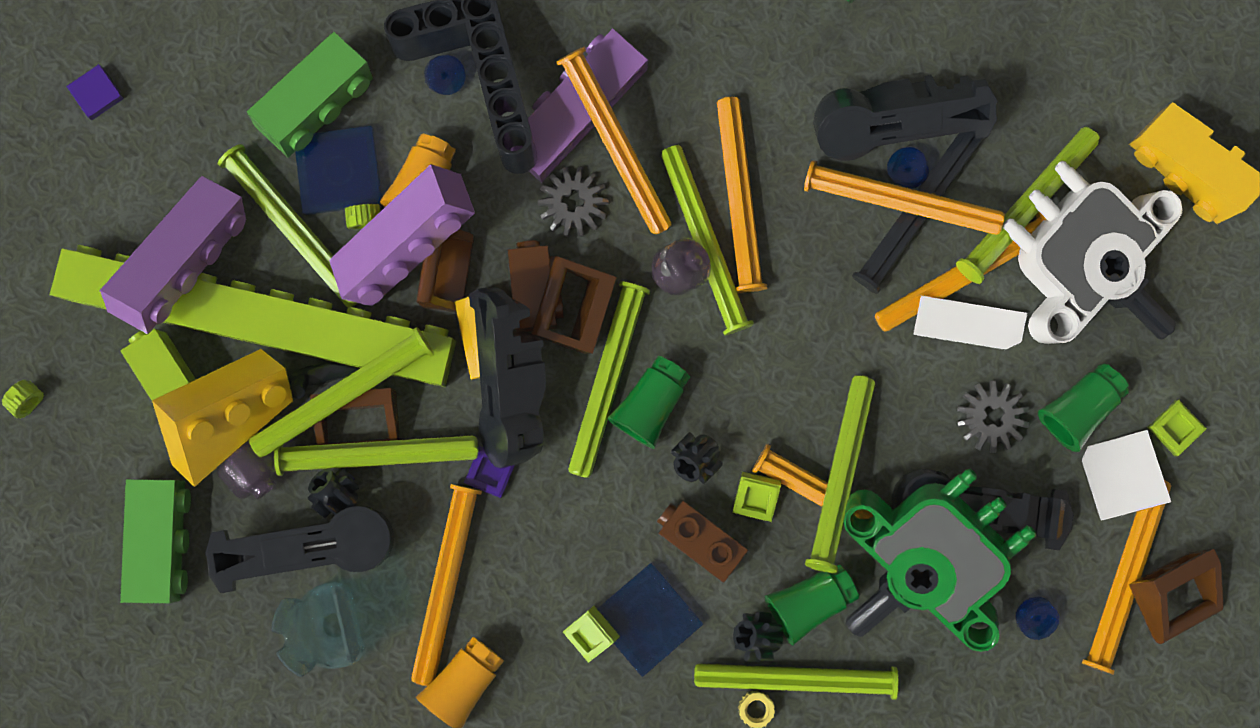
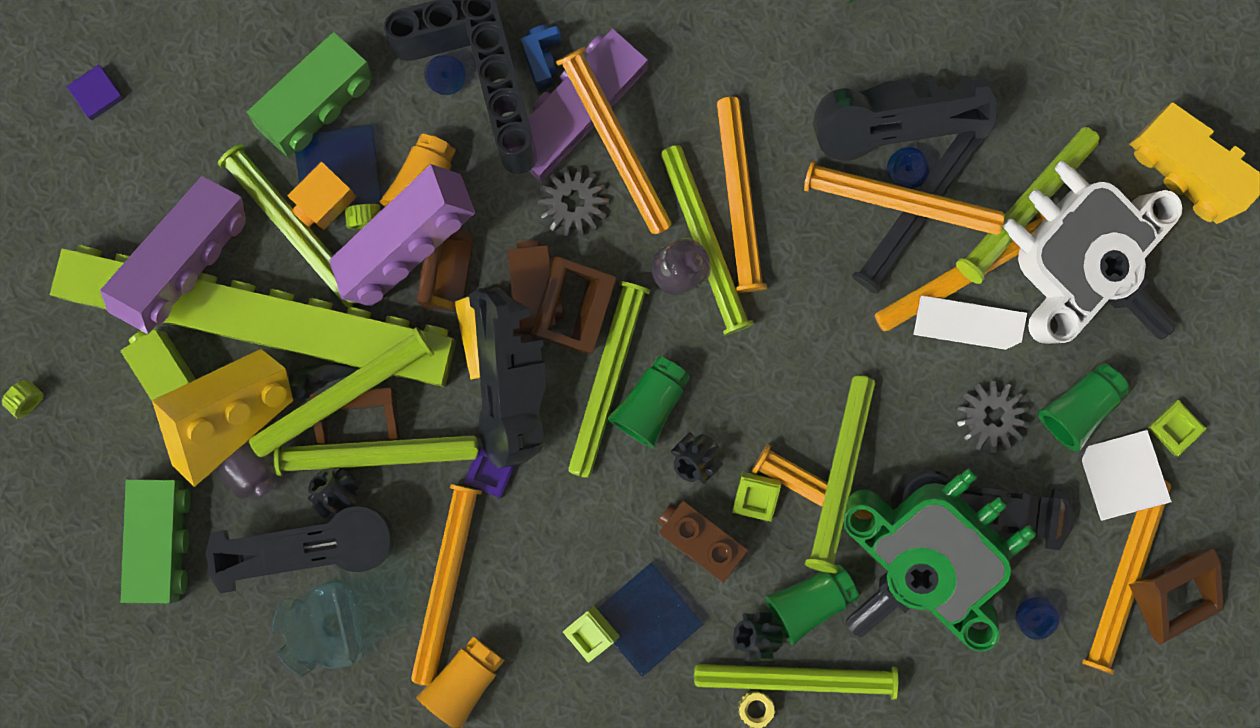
(320, 197): none -> light orange brick
(539, 62): none -> blue bracket

